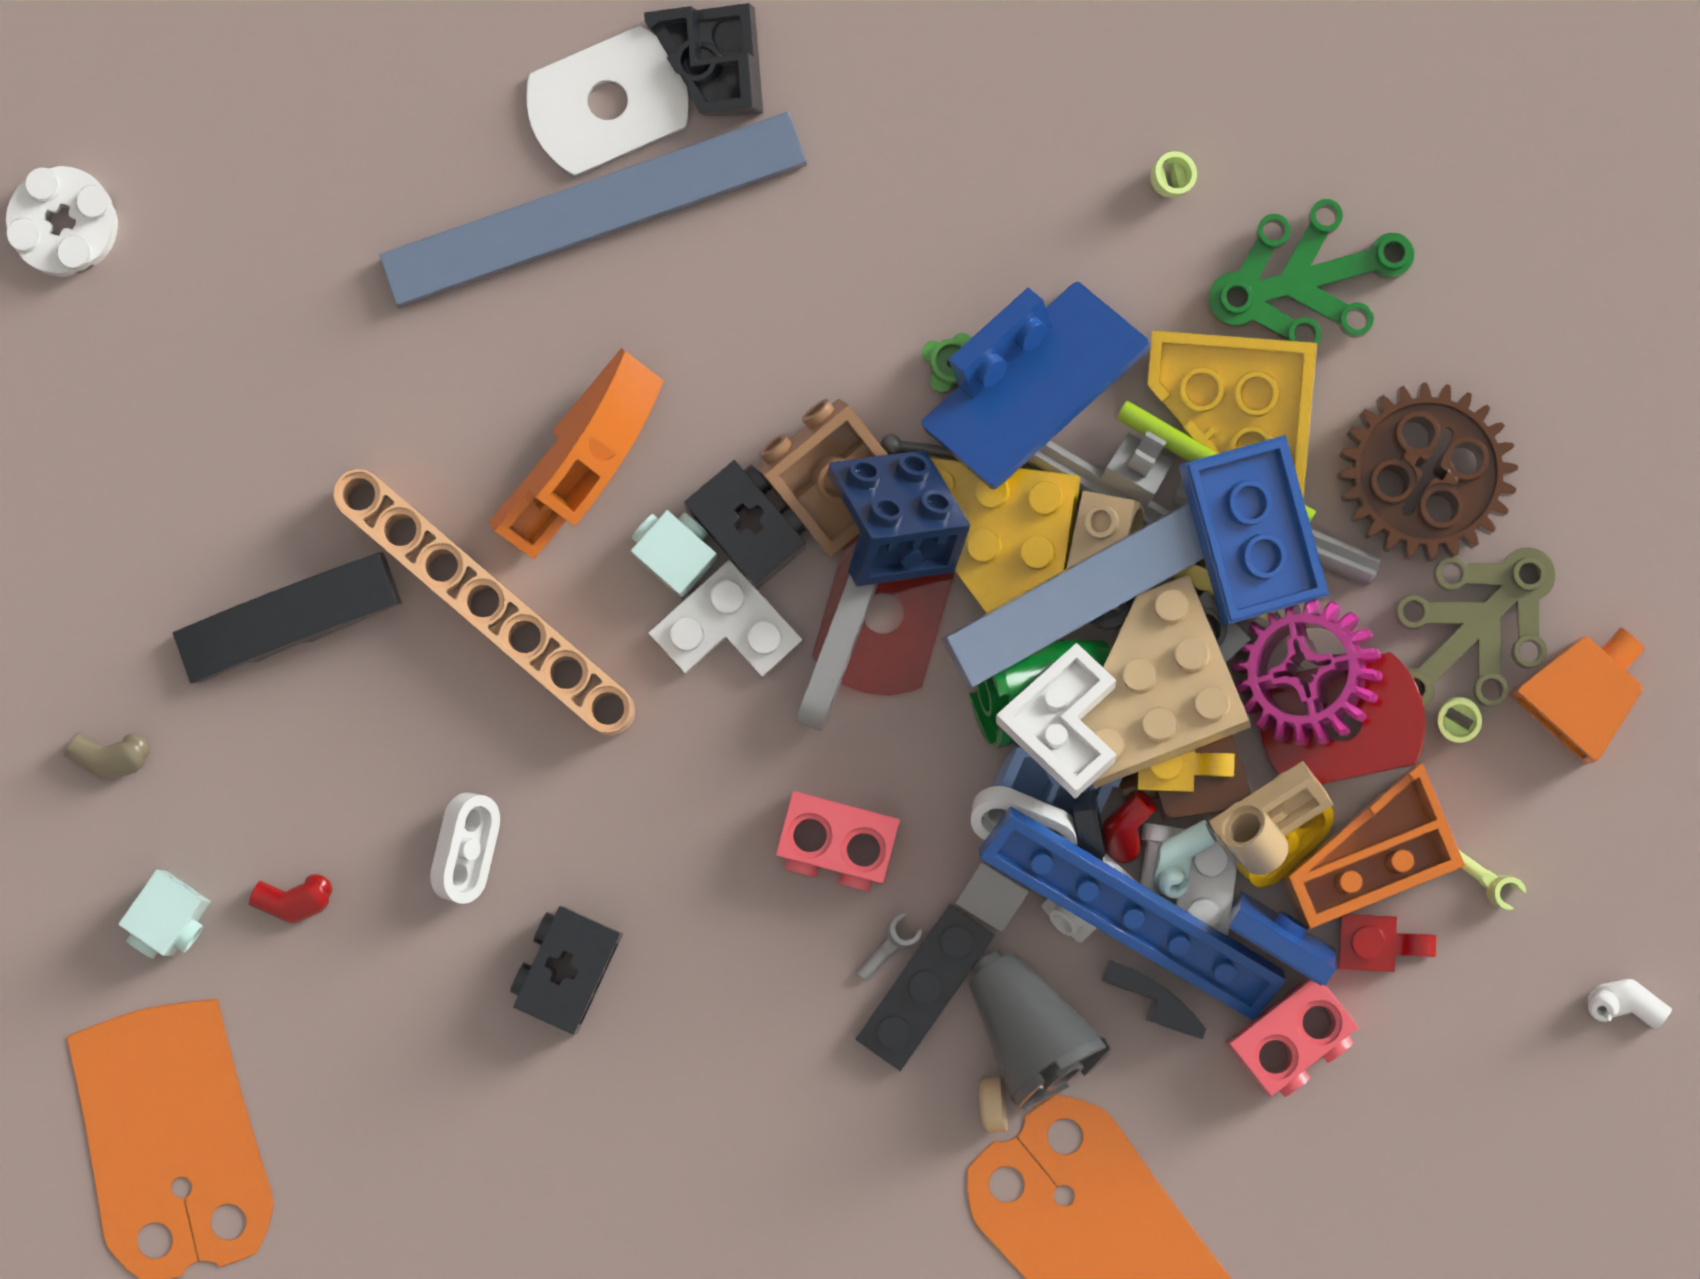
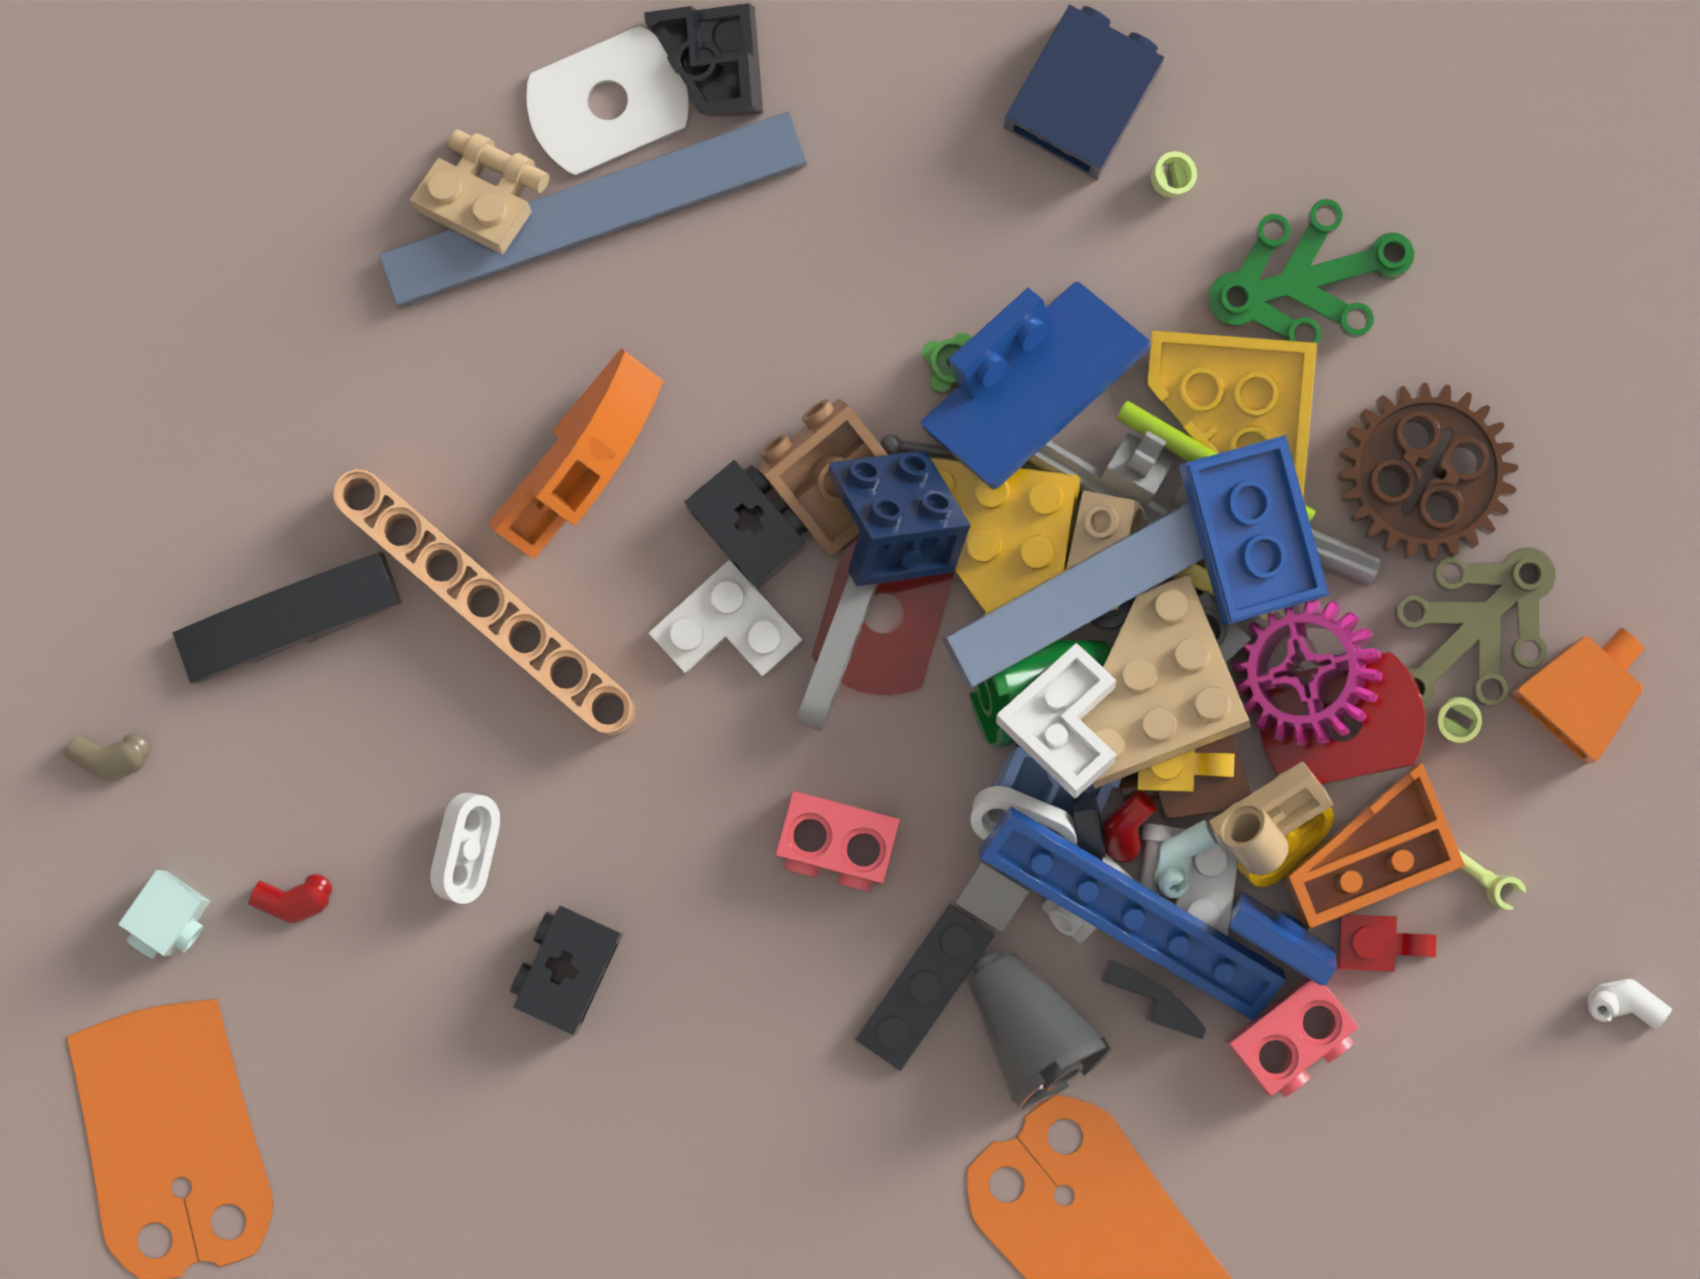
(74, 249): white plate -> none
(472, 205): none -> tan plate
(674, 550): light aqua brick -> none
(887, 948): light grey hand -> none
(993, 1104): tan tile -> none
(1084, 90): none -> dark blue brick

